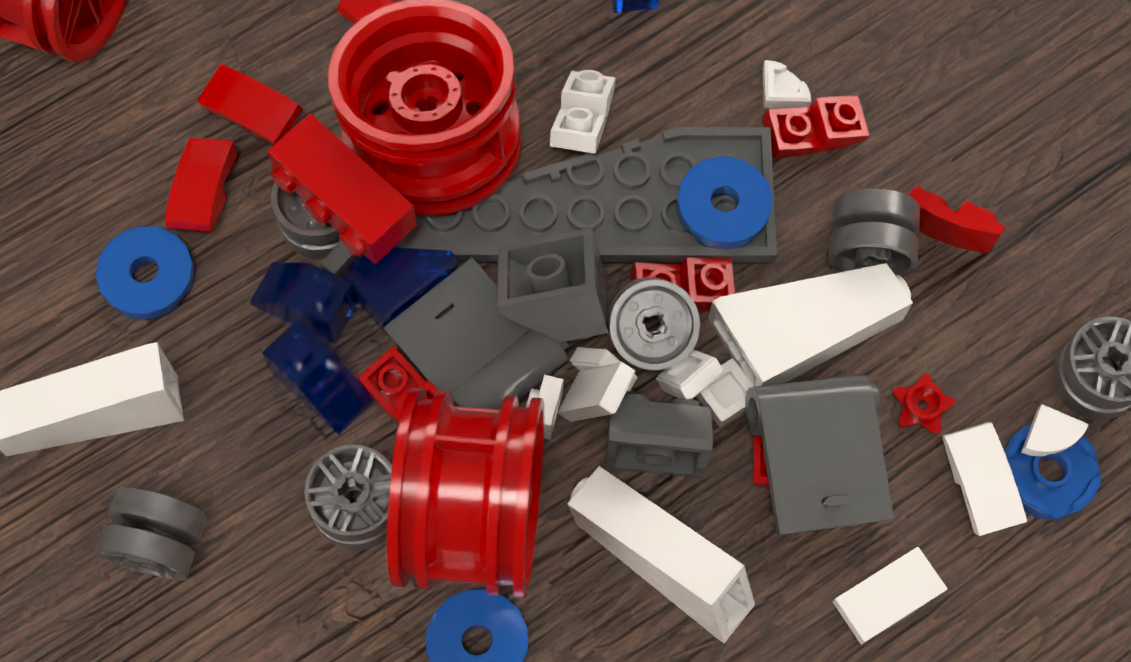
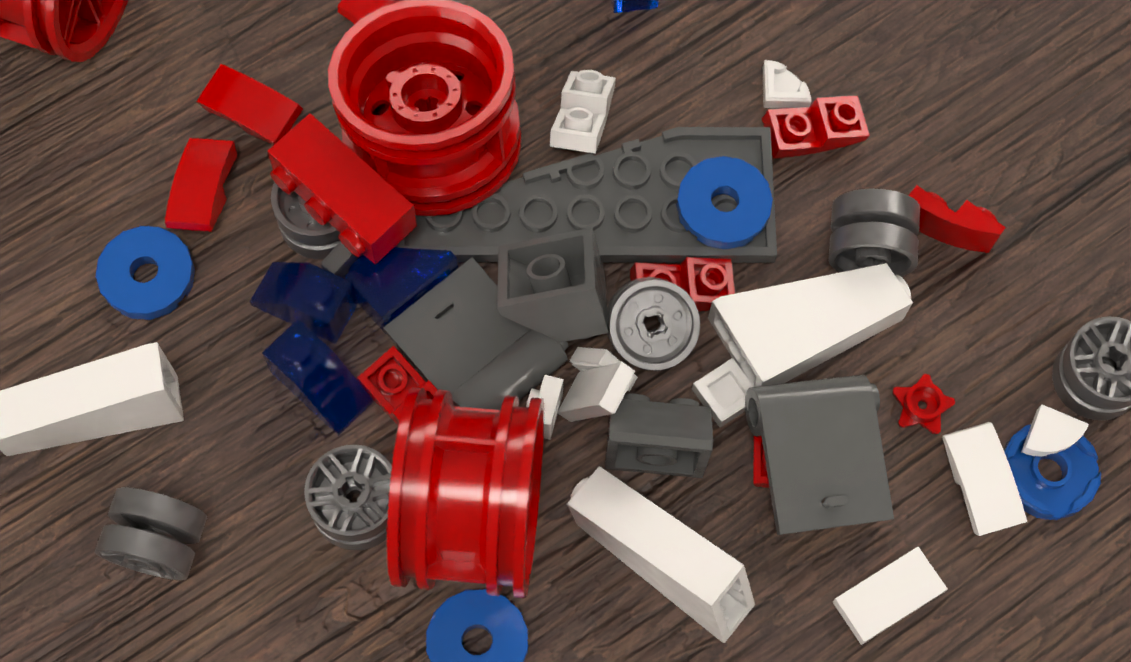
(690, 375): white tile -> none

